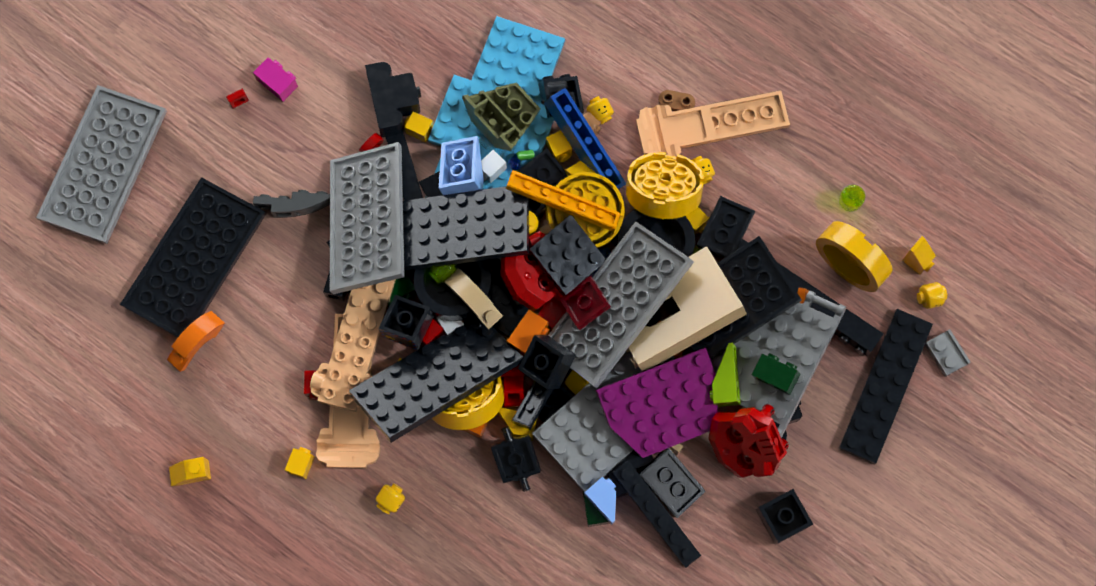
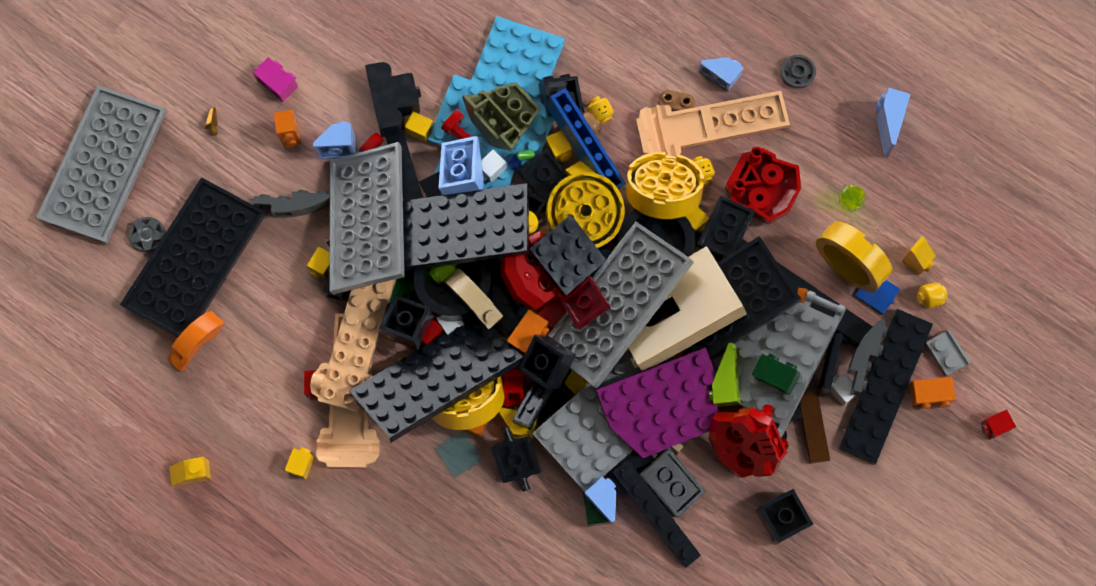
(146, 233): none -> dark grey wheel
(211, 122): none -> pearl gold bar
(237, 98): red tile -> none
(287, 128): none -> orange brick
(319, 264): none -> yellow brick
(336, 142): none -> light blue slope
(390, 498): yellow head -> none
(452, 123): none -> red piece
(459, 454): none -> clear light blue piece
(563, 201): light orange tile -> none
(722, 71): none -> light blue slope
(777, 191): none -> red brick
(798, 71): none -> dark grey wheel
(813, 425): none -> reddish brown tile
(830, 364): none -> black tile
(841, 388): none -> white brick
(868, 349): none -> dark grey slope
(881, 298): none -> blue piece
(890, 116): none -> light blue slope
(932, 392): none -> orange brick
(998, 424): none -> red brick

